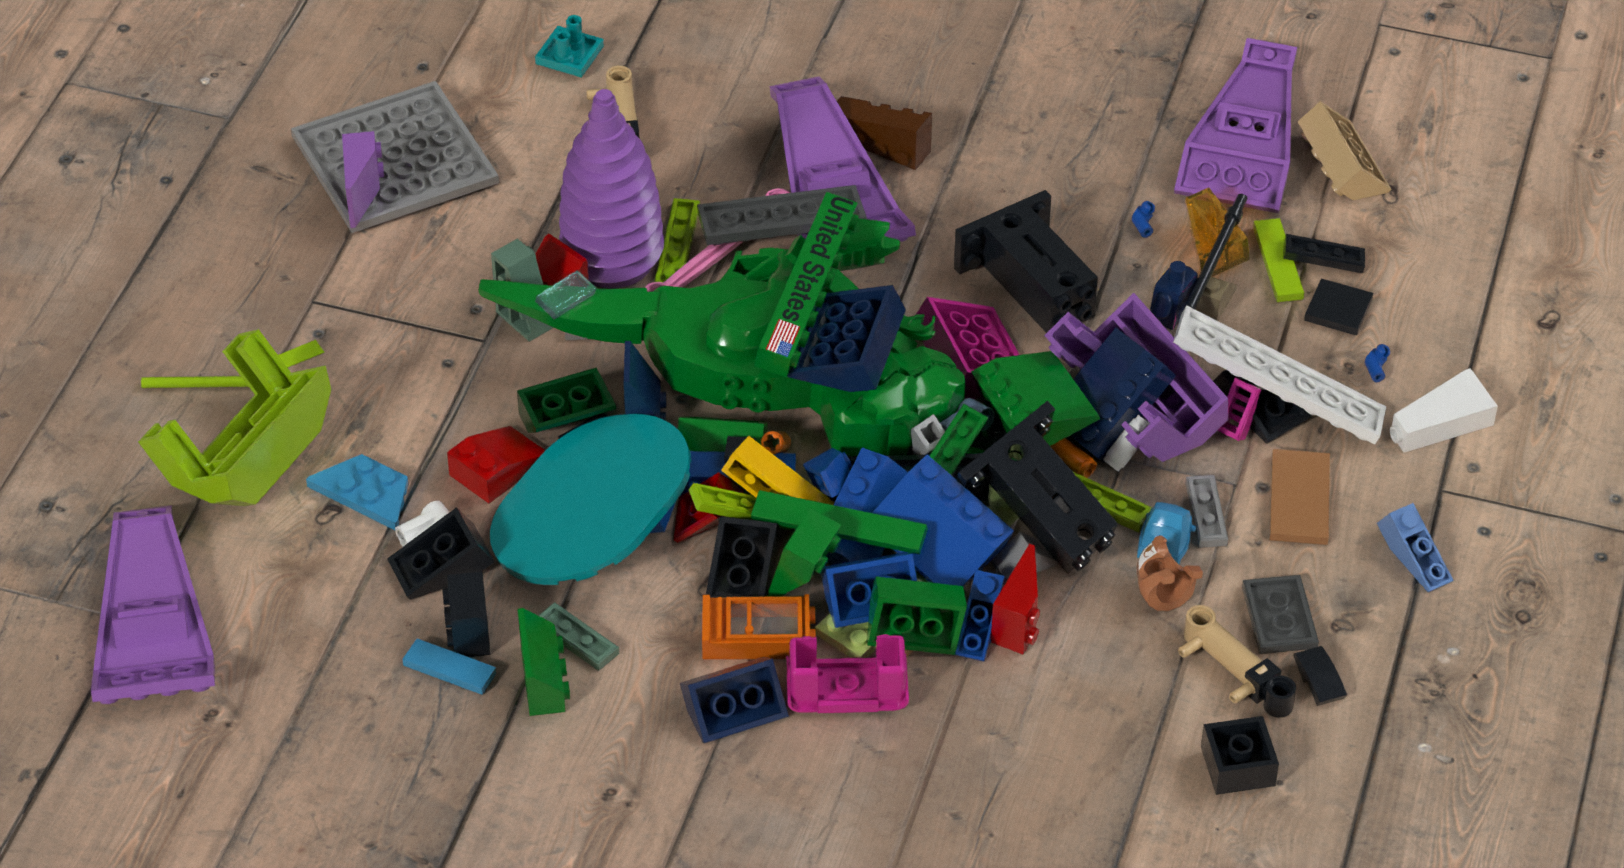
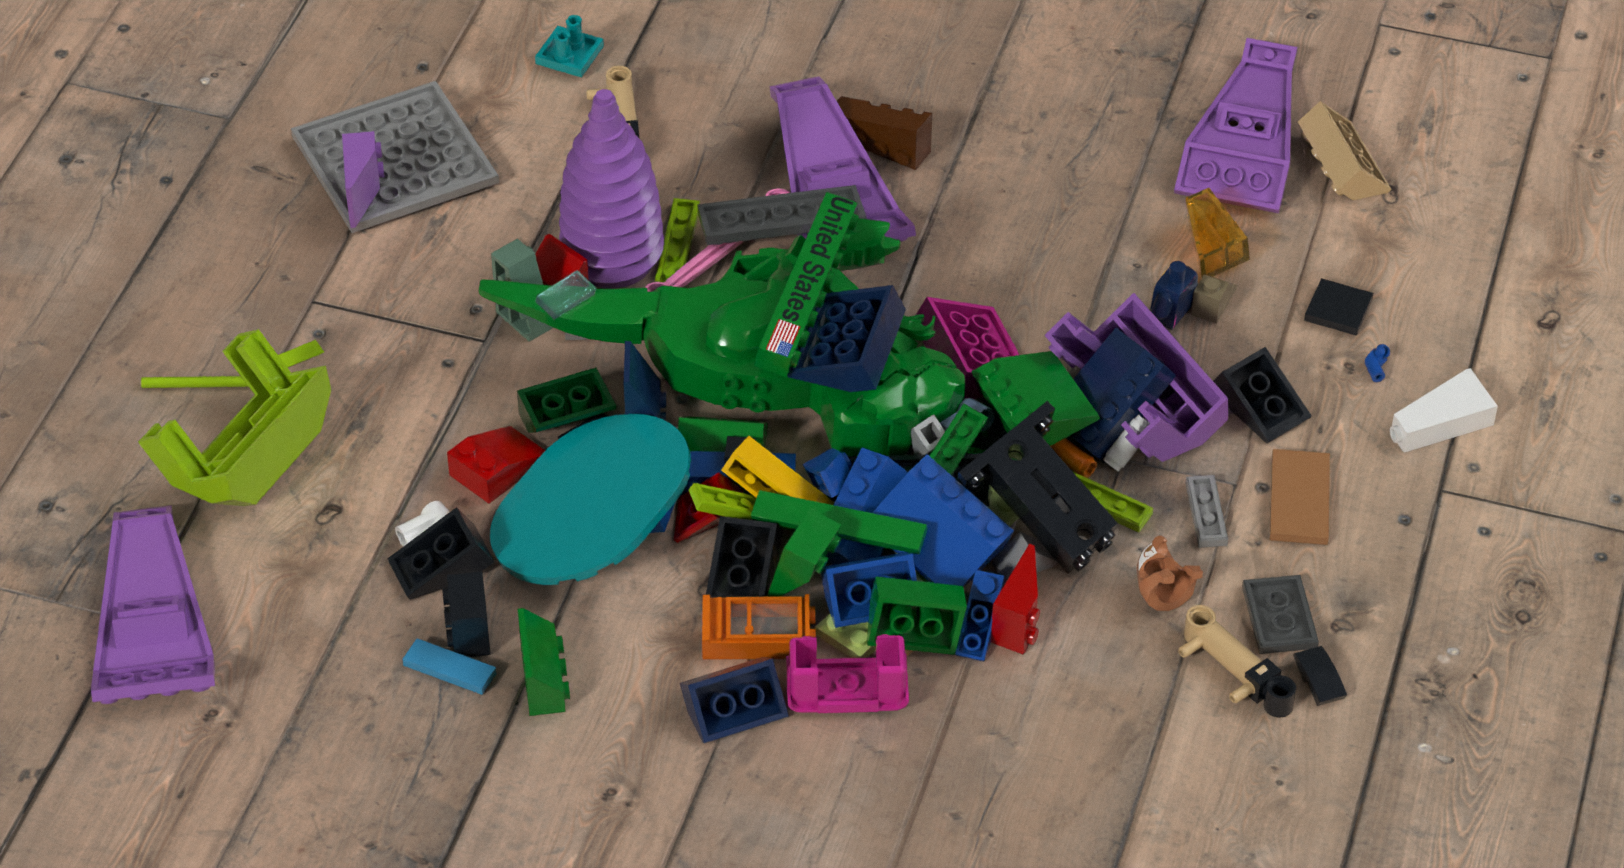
(364, 488): dark azure wing -> none
(580, 637): sand green tile -> none
(769, 437): orange piece -> none
(1029, 261): black brick -> none
(1142, 217): blue arm -> none
(1170, 522): dark azure helmet -> none
(1232, 218): black bar -> none
(1239, 433): dark pink slope -> none
(1239, 755): black brick -> none
(1280, 271): lime tile -> none
(1280, 375): white plate -> none
(1324, 253): black tile -> none
(1414, 547): medium blue slope -> none

